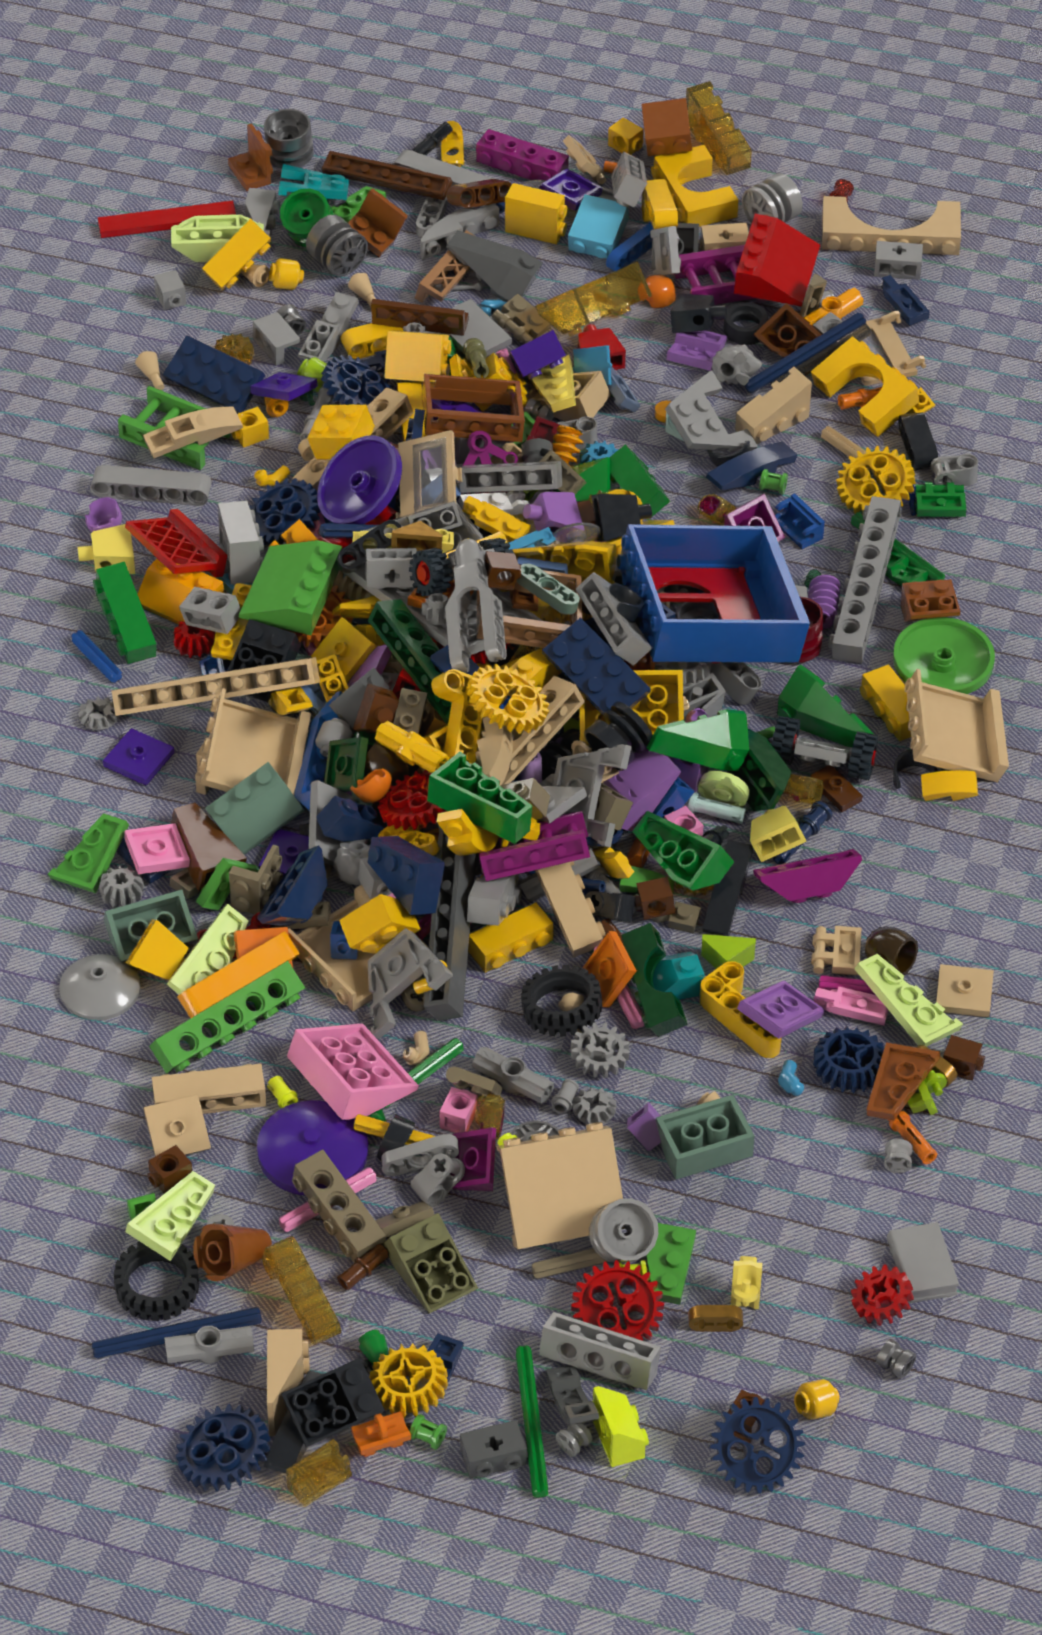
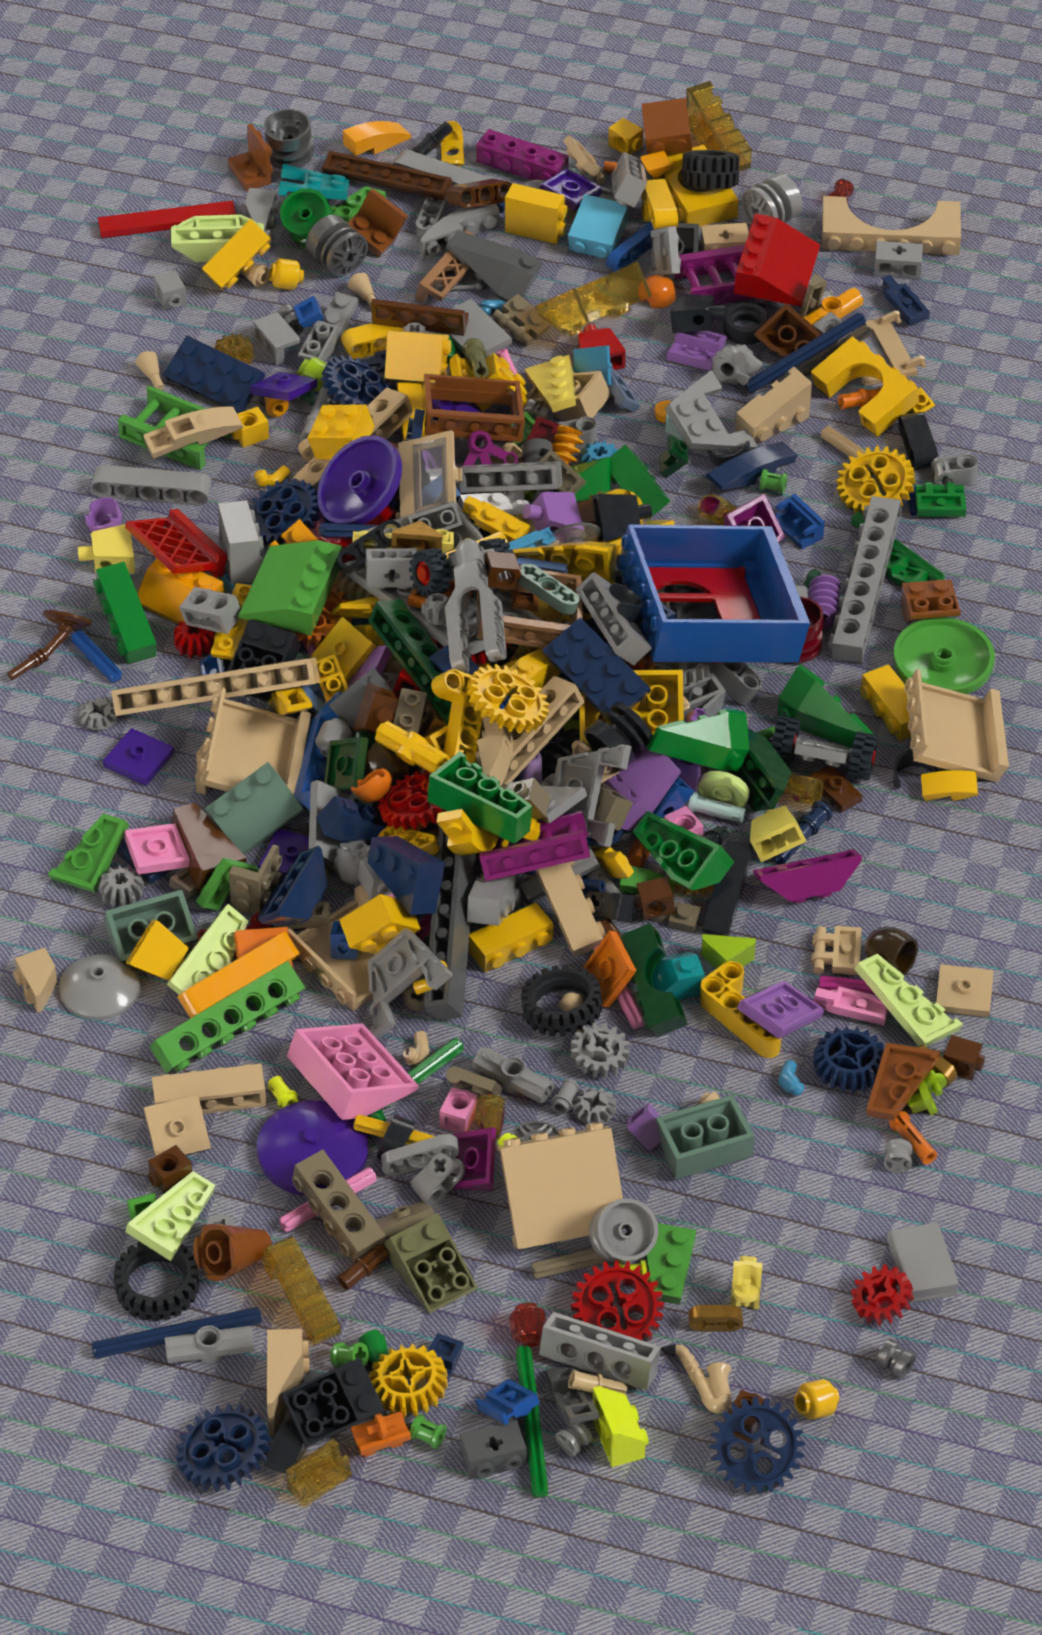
(37, 976): none -> tan slope
(65, 623): none -> reddish brown dish
(308, 312): none -> blue tile
(343, 1353): none -> bright green bush
(374, 136): none -> light orange slope
(507, 1401): none -> blue plate
(527, 1324): none -> clear red head
(537, 355): dark purple slope -> none
(587, 1382): none -> tan axle
(656, 163): none -> light orange slope
(674, 457): none -> dark green bracket
(710, 169): none -> black tyre
(712, 1389): none -> tan piece

